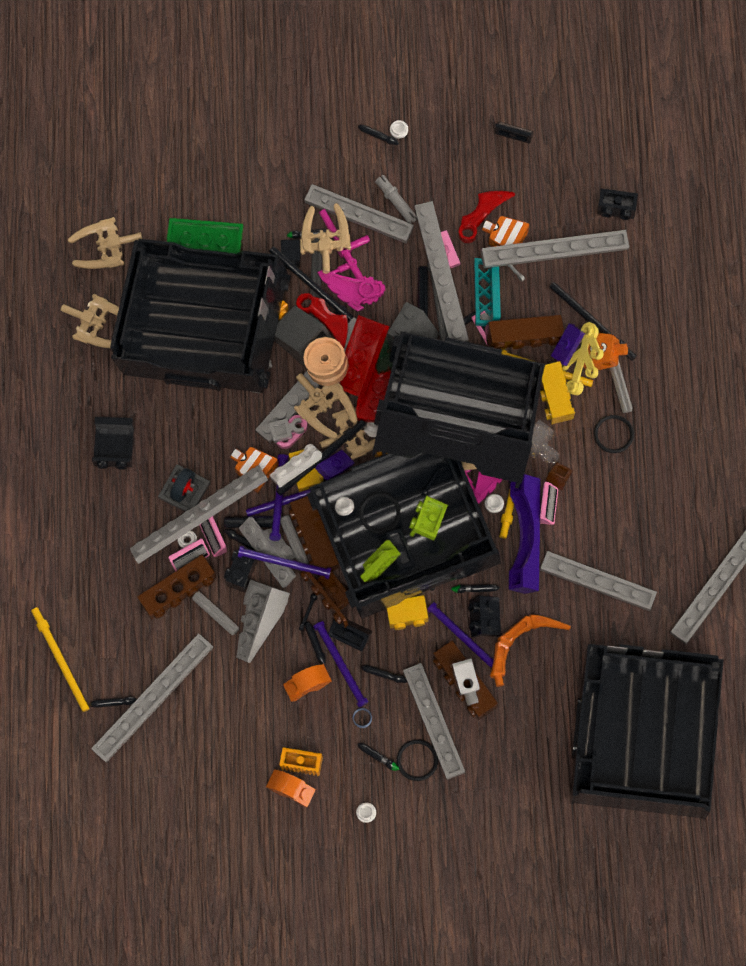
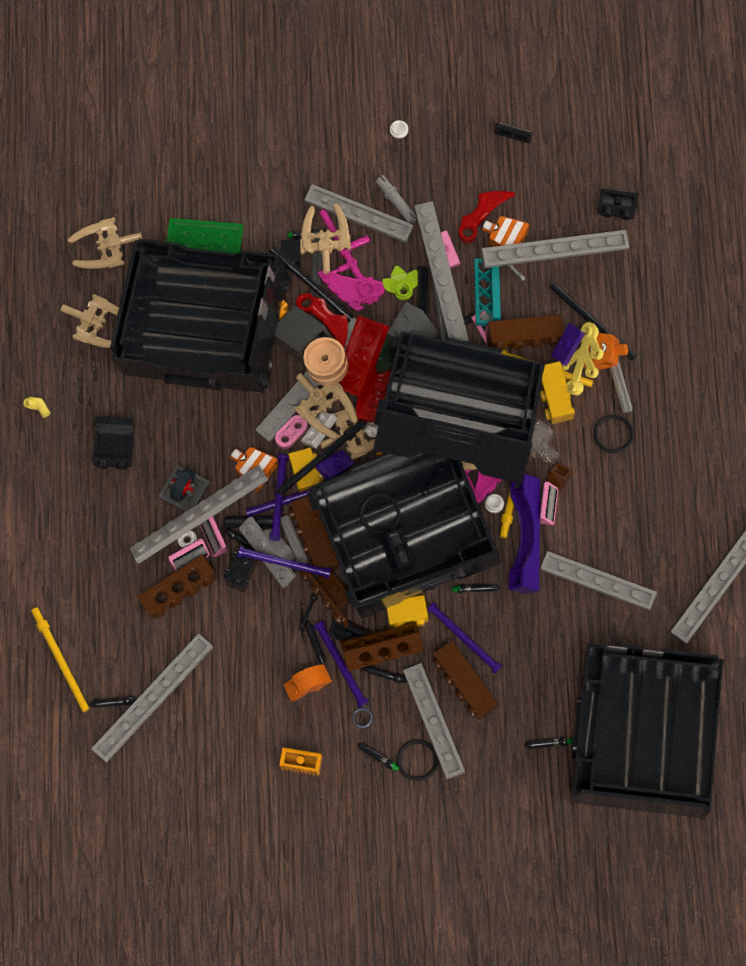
(37, 404): none -> light yellow arm
(215, 613): light grey axle -> none
(262, 612): light grey wedge -> none
(282, 430): light grey plate -> none
(290, 787): orange brick -> none
(296, 465): white plate -> none
(313, 437): none -> white plate
(344, 506): white plate -> none
(366, 812): white plate -> none
(373, 642): none -> reddish brown brick
(379, 135): black piece -> none
(379, 561): lime bracket -> none
(401, 281): none -> lime plate
(428, 518): lime bracket -> none
(465, 671): torso -> none
(484, 616): black bracket -> none
(506, 640): orange animal -> none
(548, 743): none -> black piece

